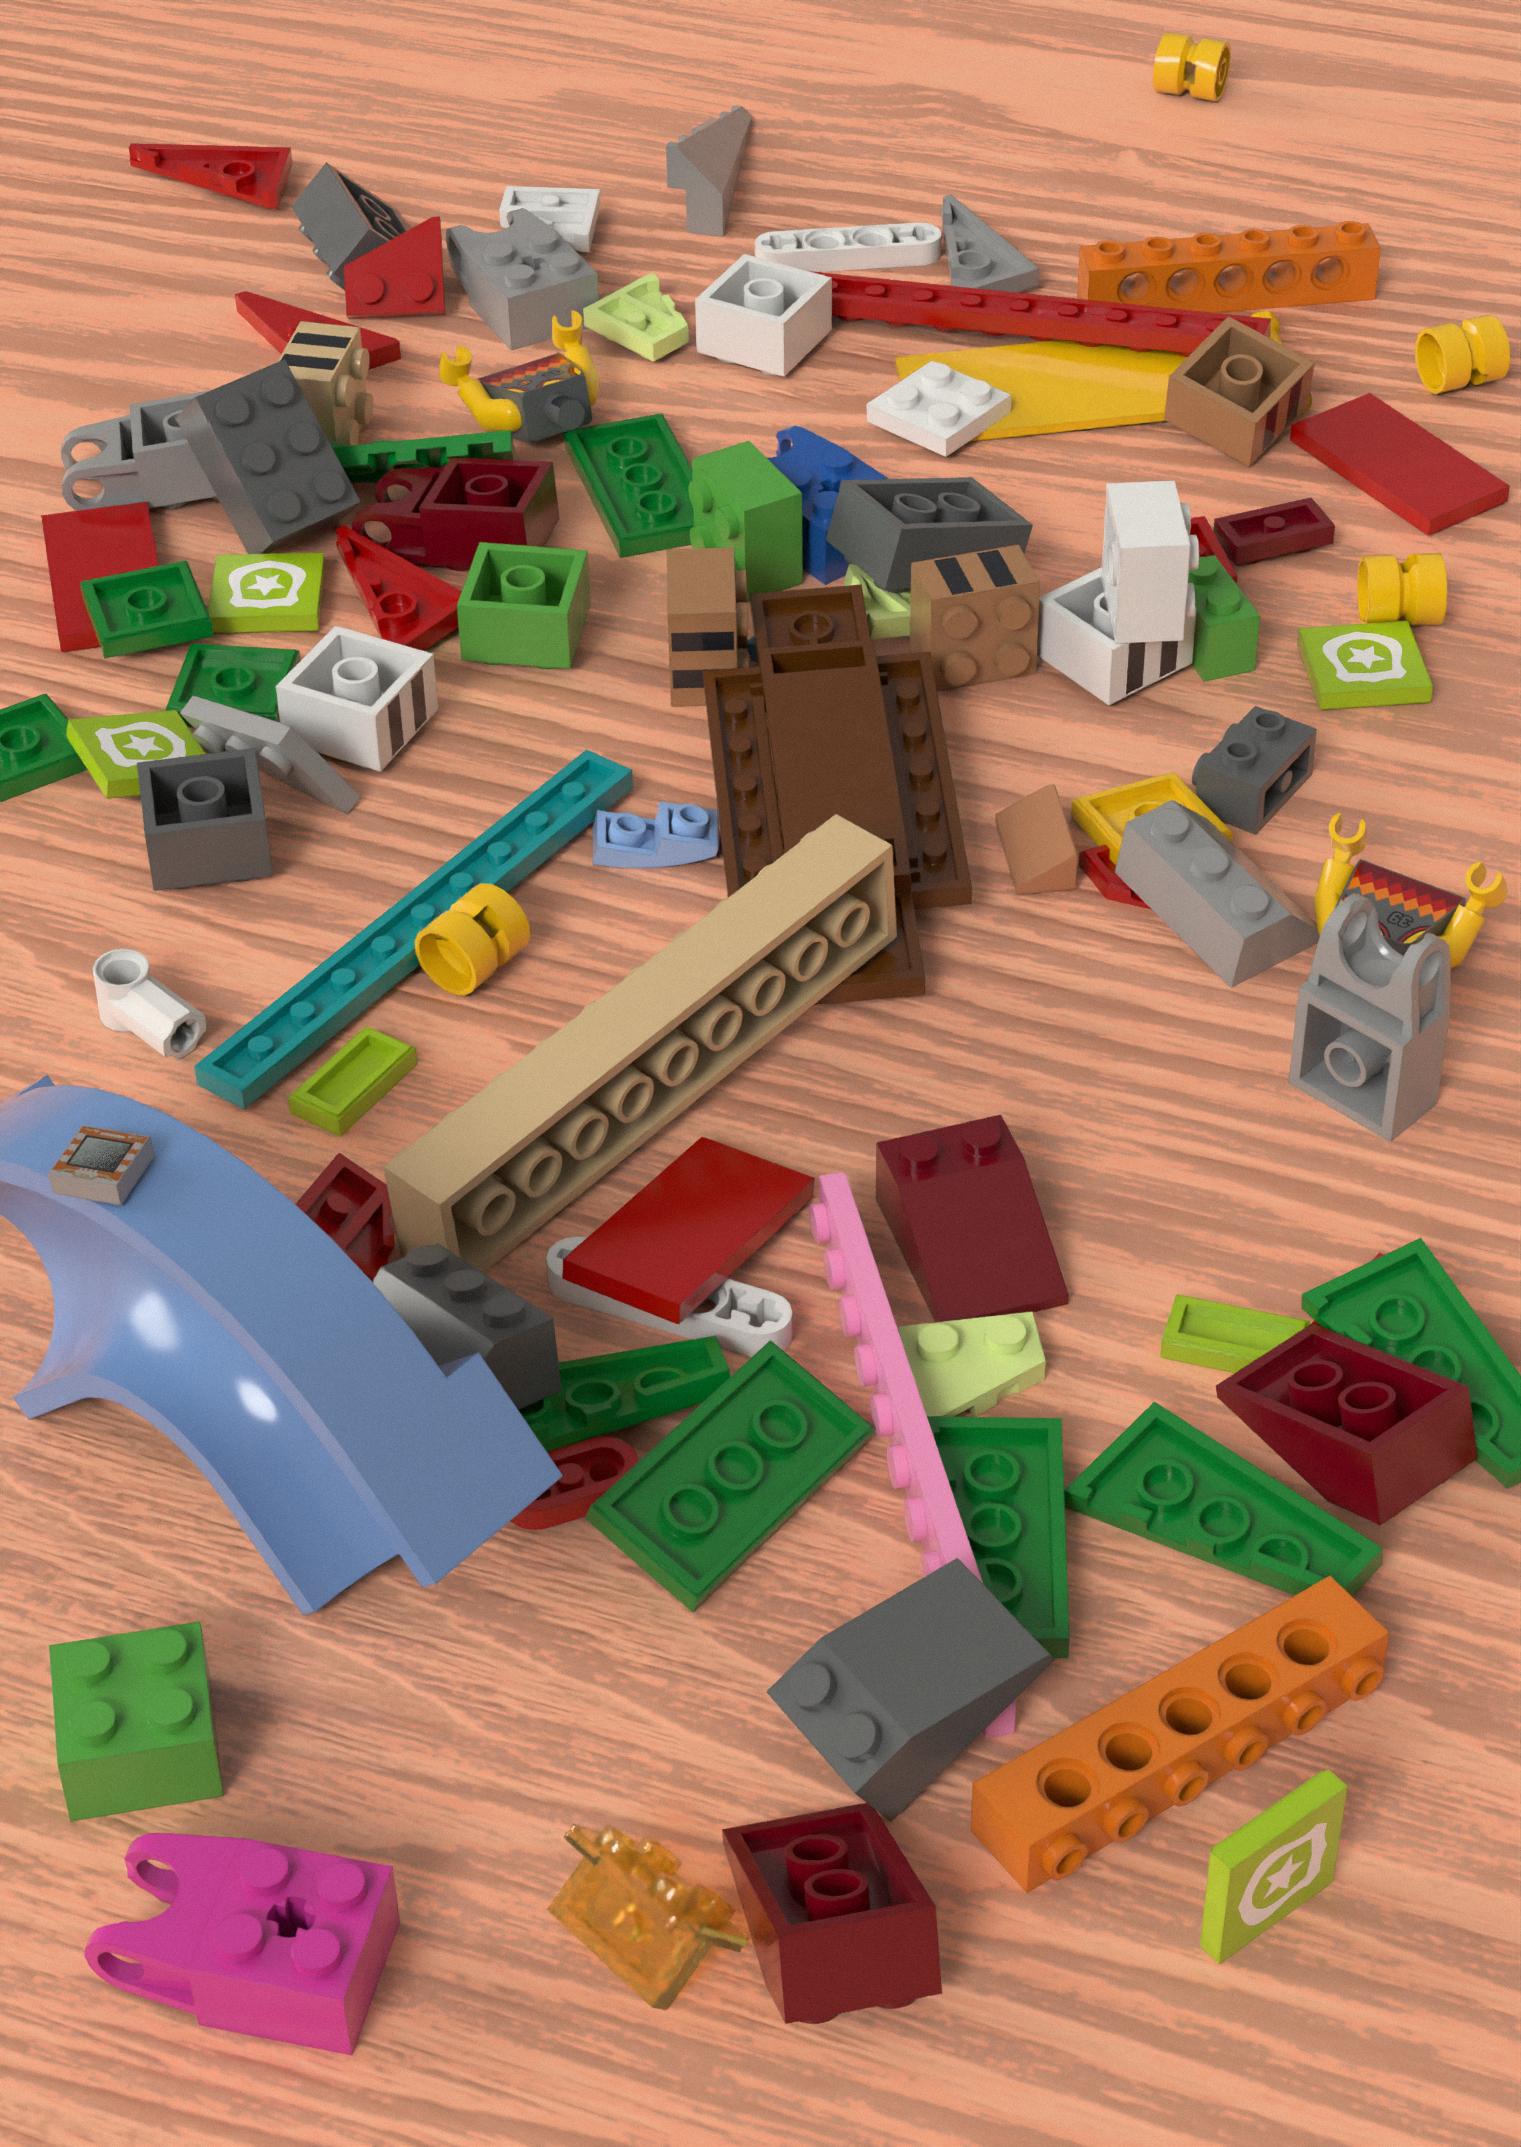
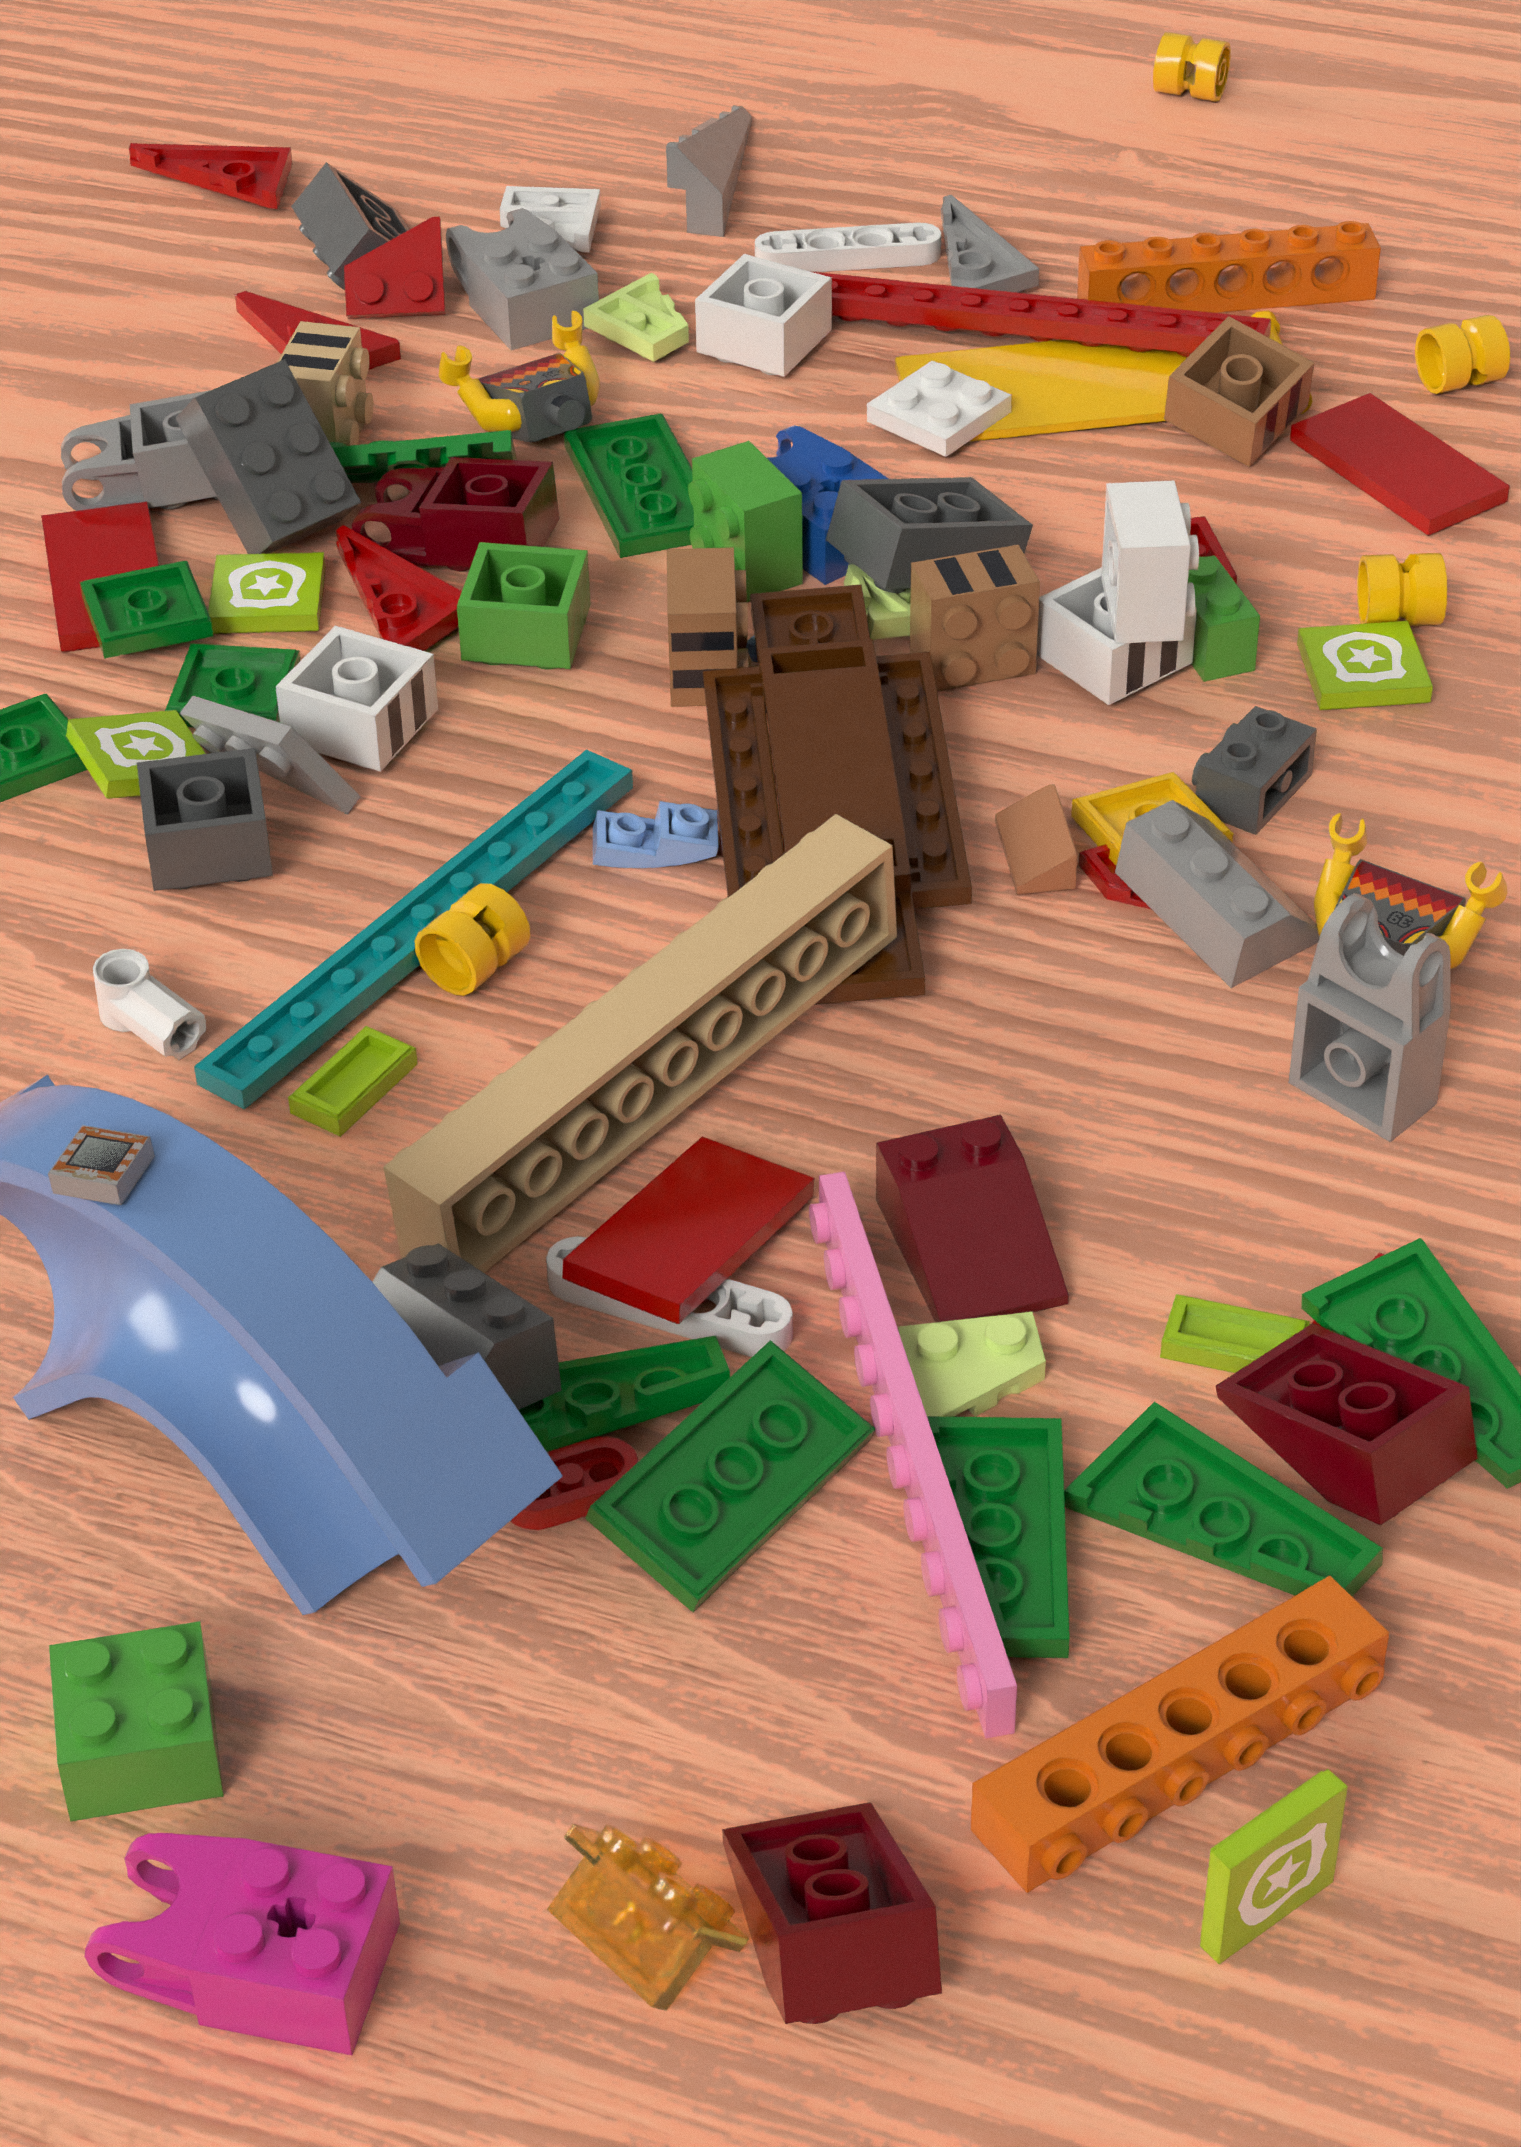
(353, 1212): red wing -> none
(910, 1684): dark grey slope -> none
(1274, 531): dark red plate -> none

